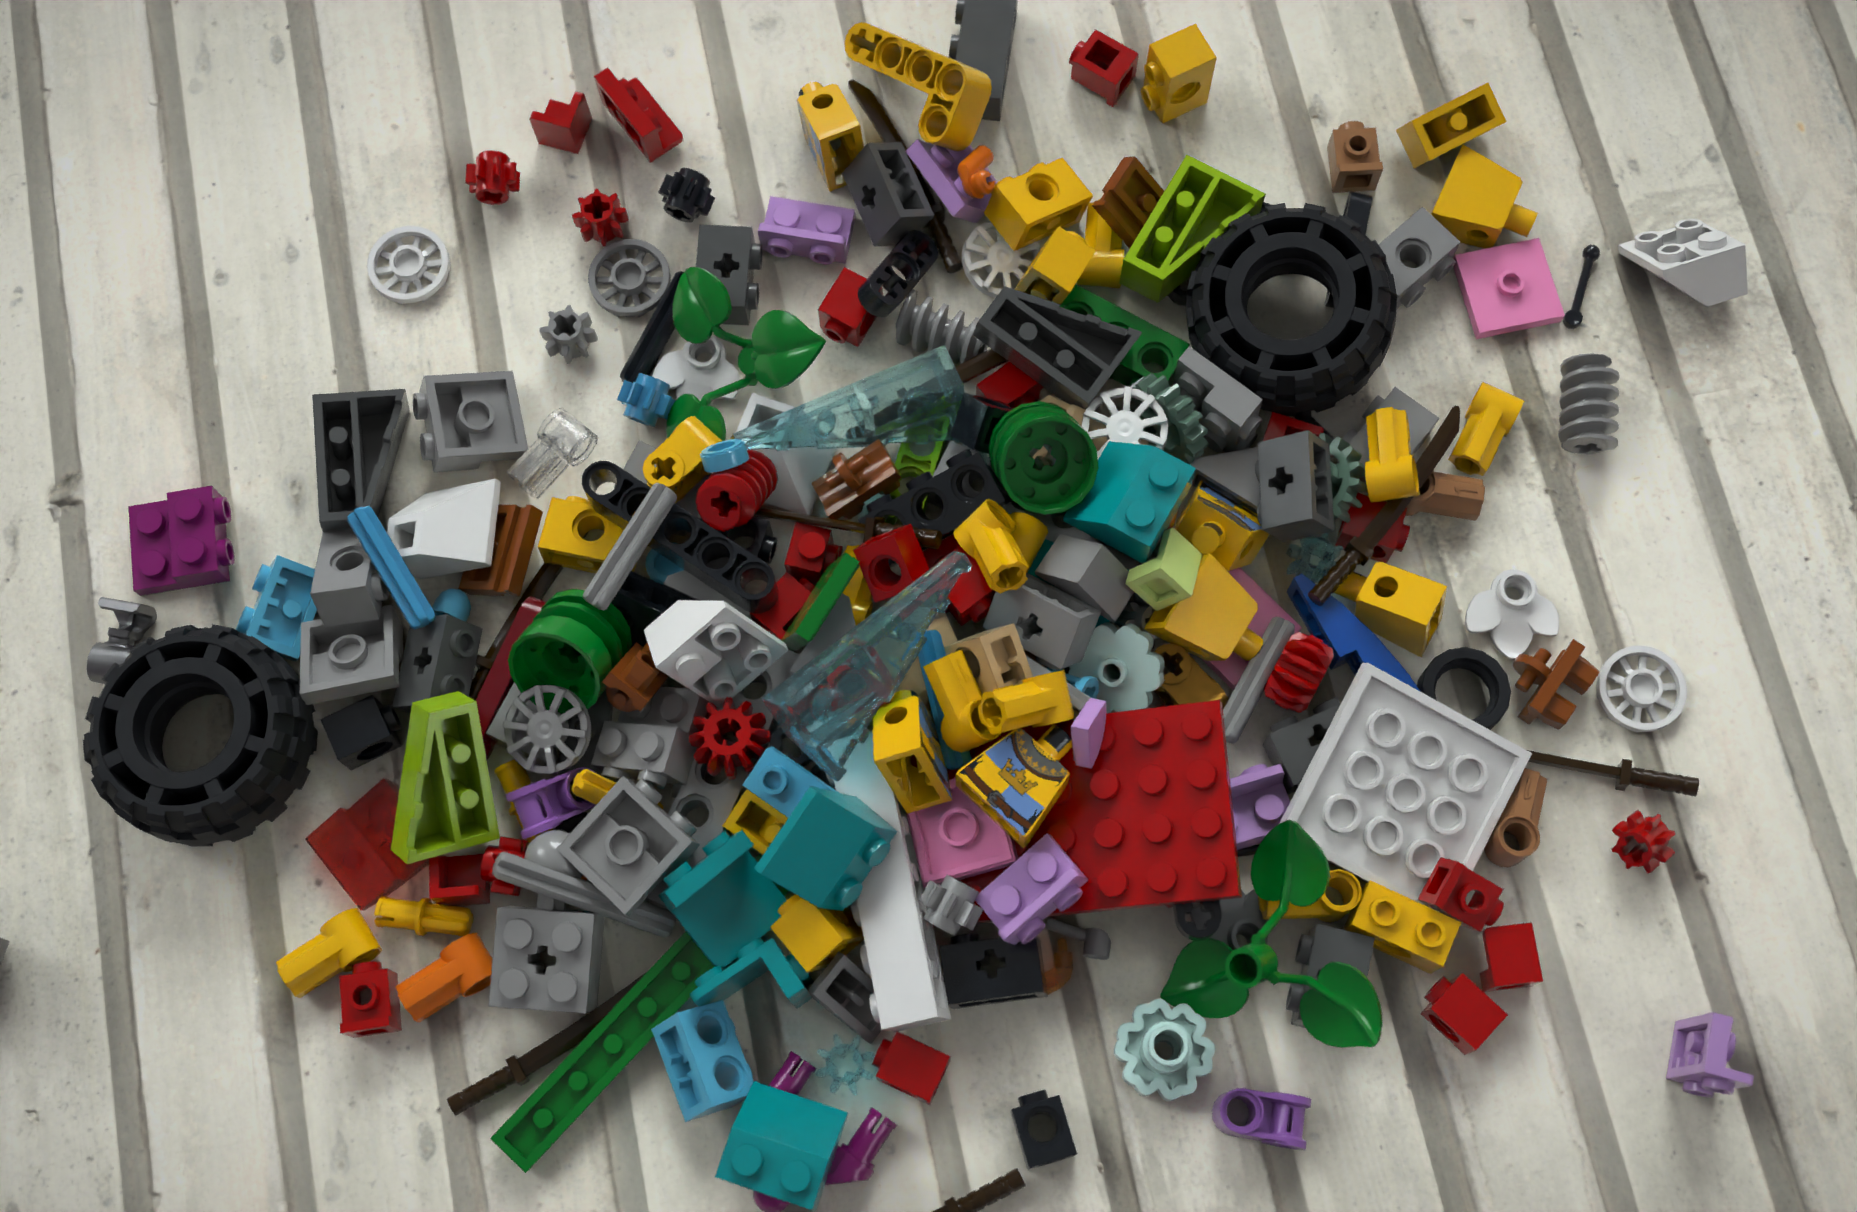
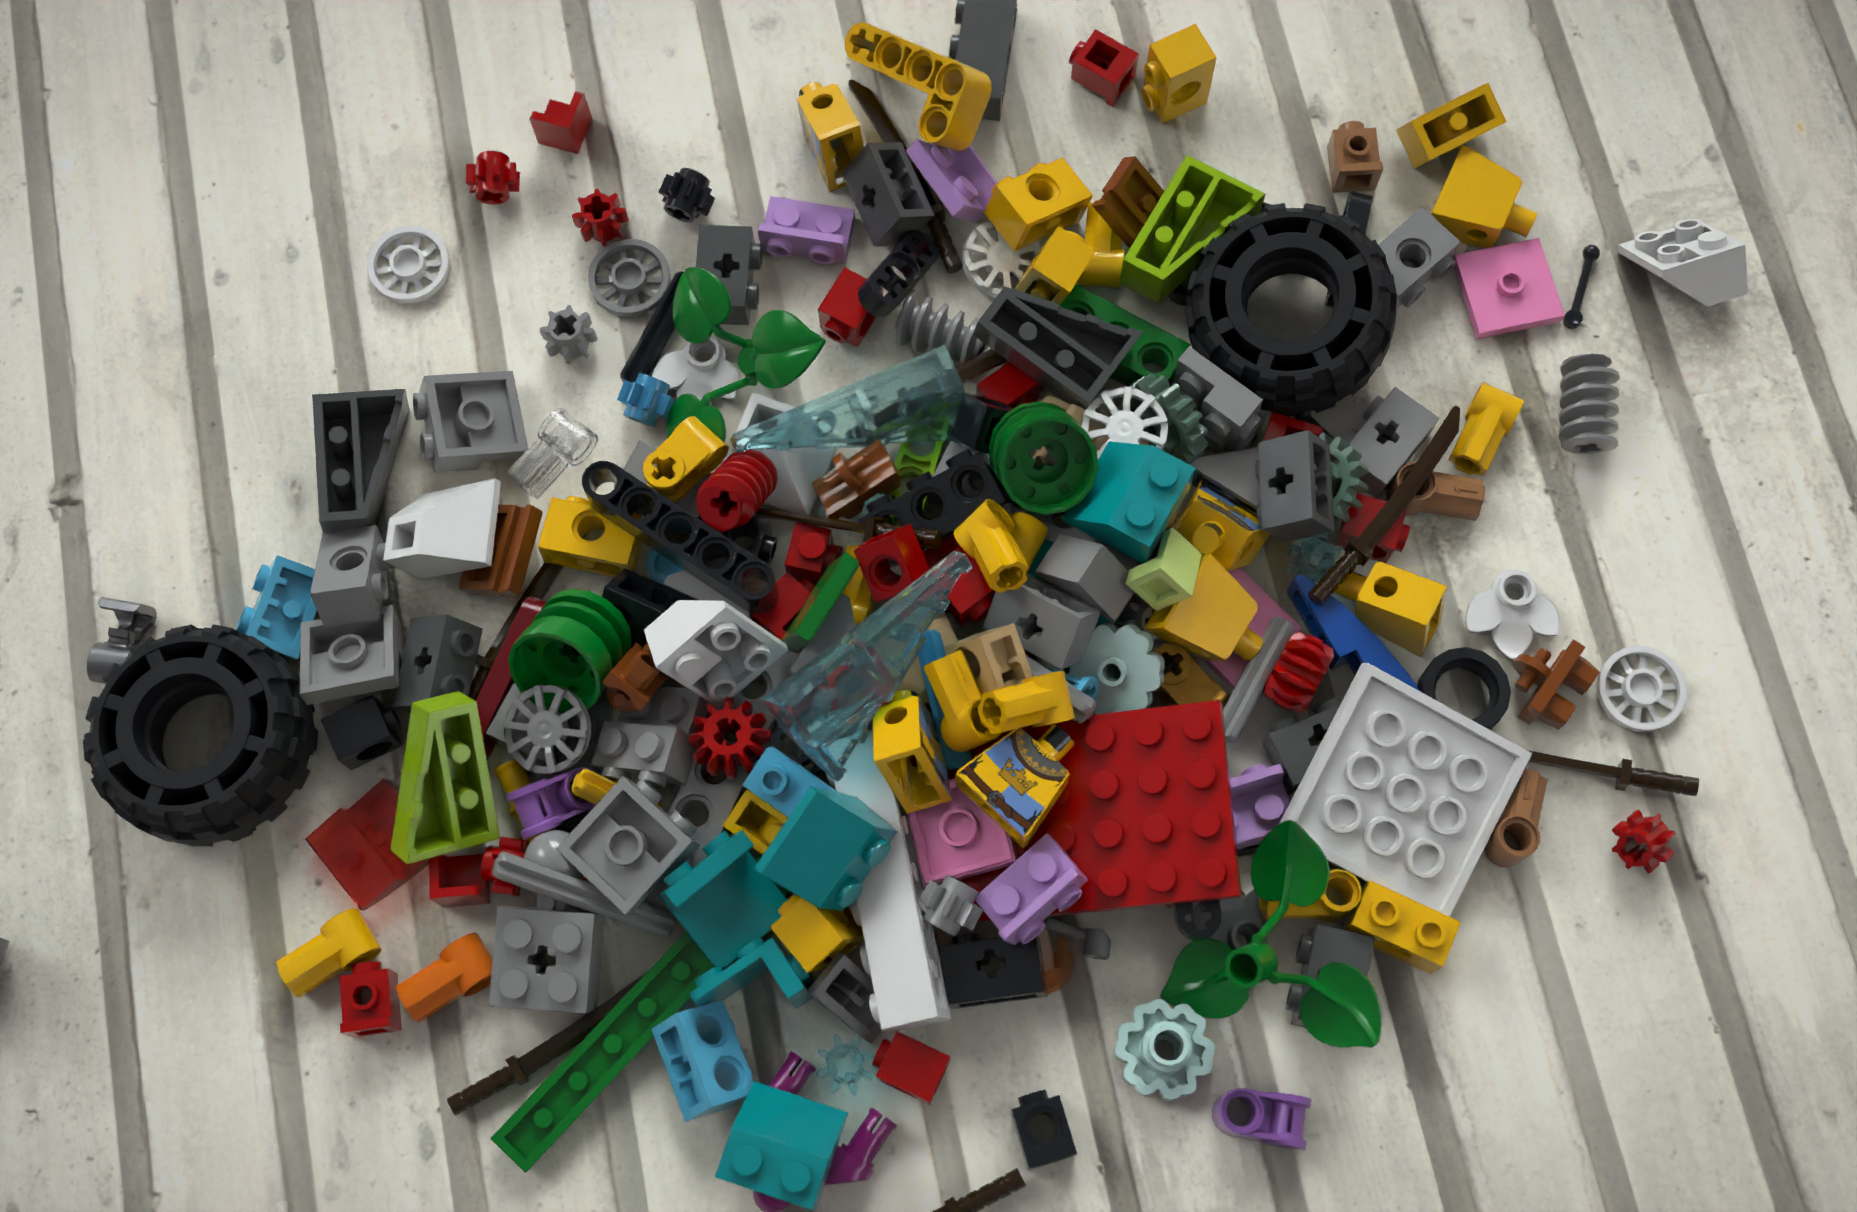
(180, 541): magenta plate -> none
(391, 567): dark azure axle -> none
(423, 916): yellow axle -> none
(454, 603): medium azure hinge -> none
(629, 546): light grey axle -> none
(638, 114): red bracket -> none
(724, 455): medium azure tile -> none
(973, 173): orange arm -> none
(1088, 732): lavender tile -> none
(1391, 467): yellow piece -> none
(1448, 890): red brick -> none
(1462, 1012): red brick -> none
(1510, 958): red panel -> none
(1700, 1056): lavender bracket -> none

